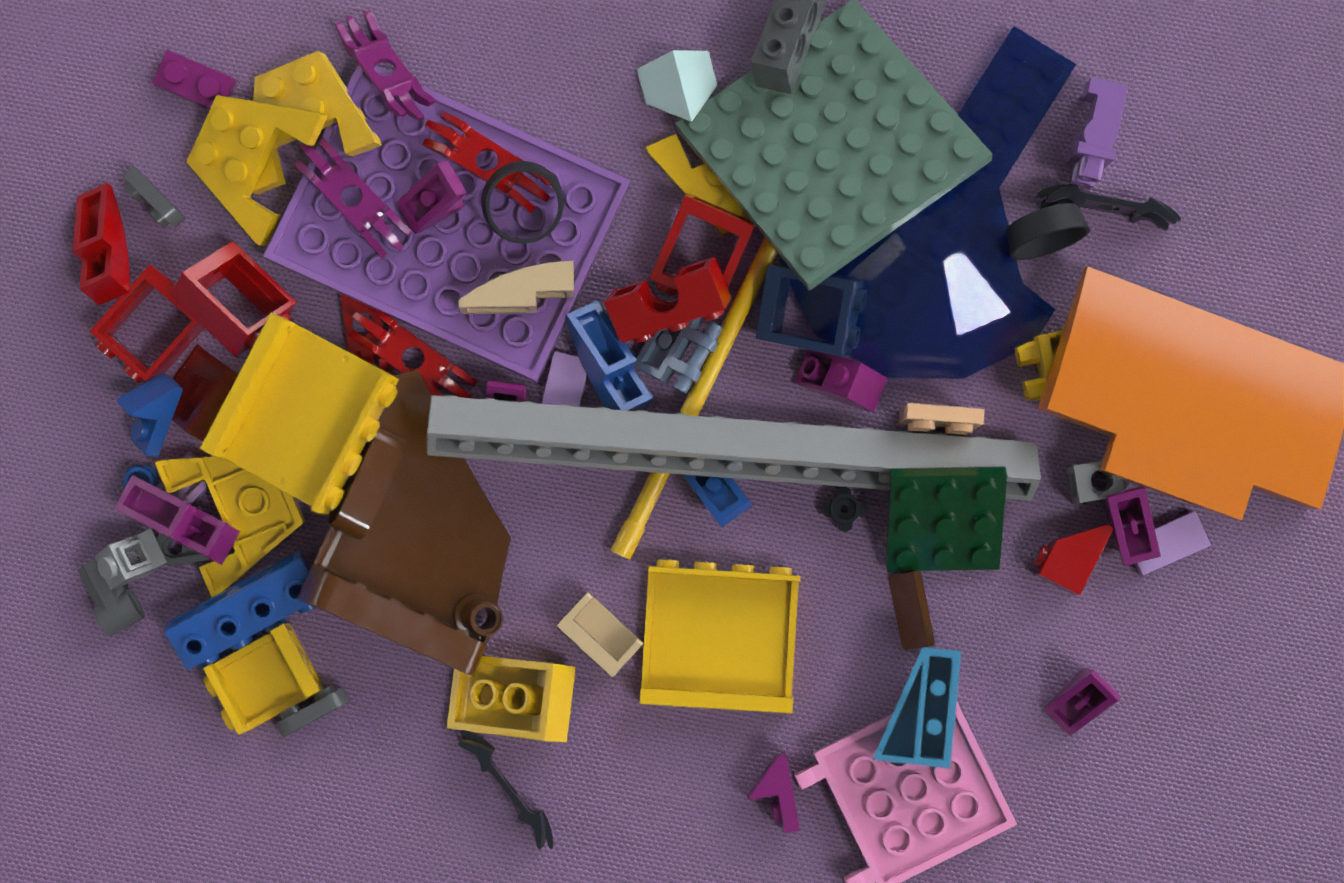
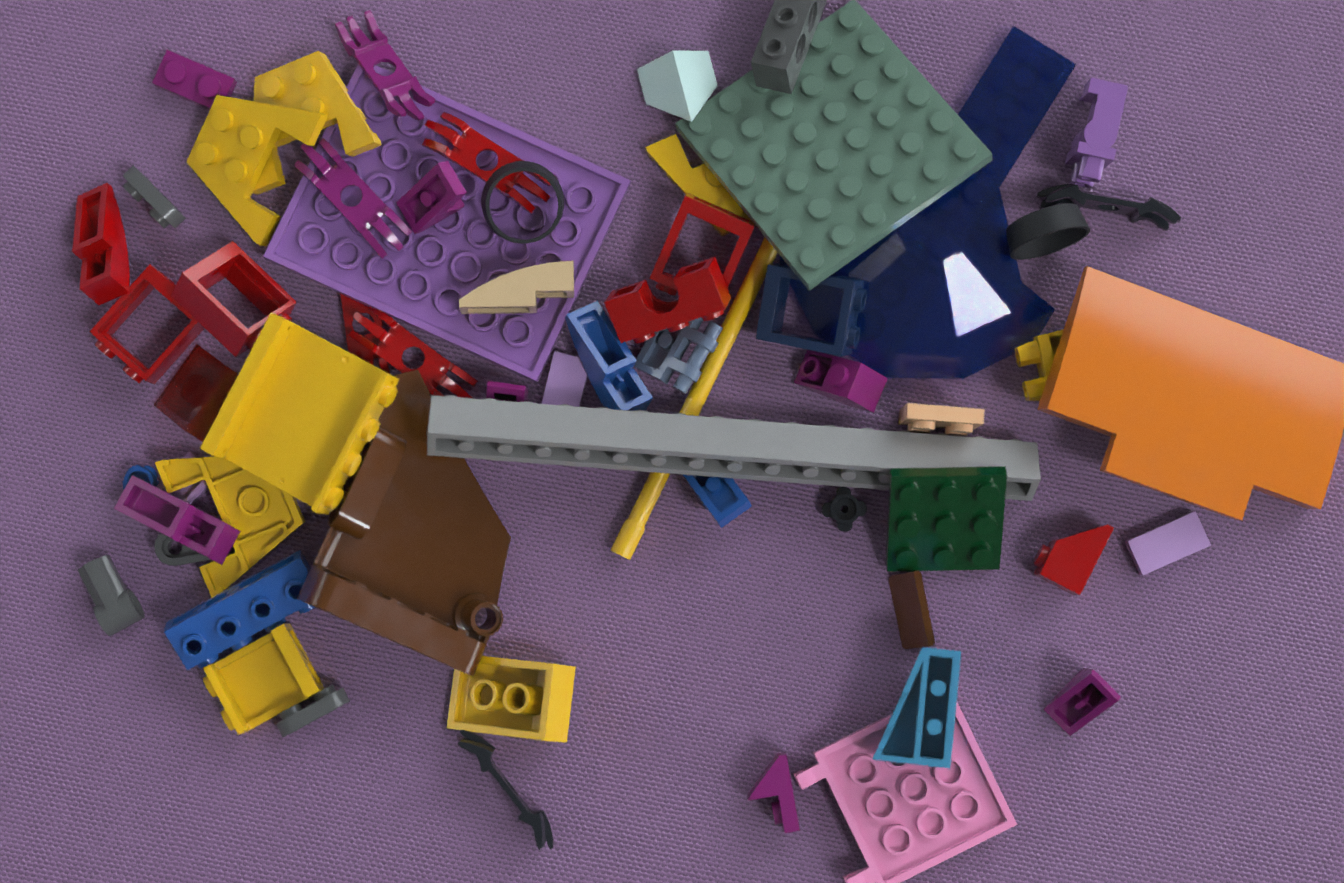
(130, 559): light grey window -> none
(154, 406): blue slope -> none
(600, 634): tan panel -> none
(719, 637): yellow panel -> none
(1081, 487): light grey brick -> none
(1133, 525): magenta slope -> none

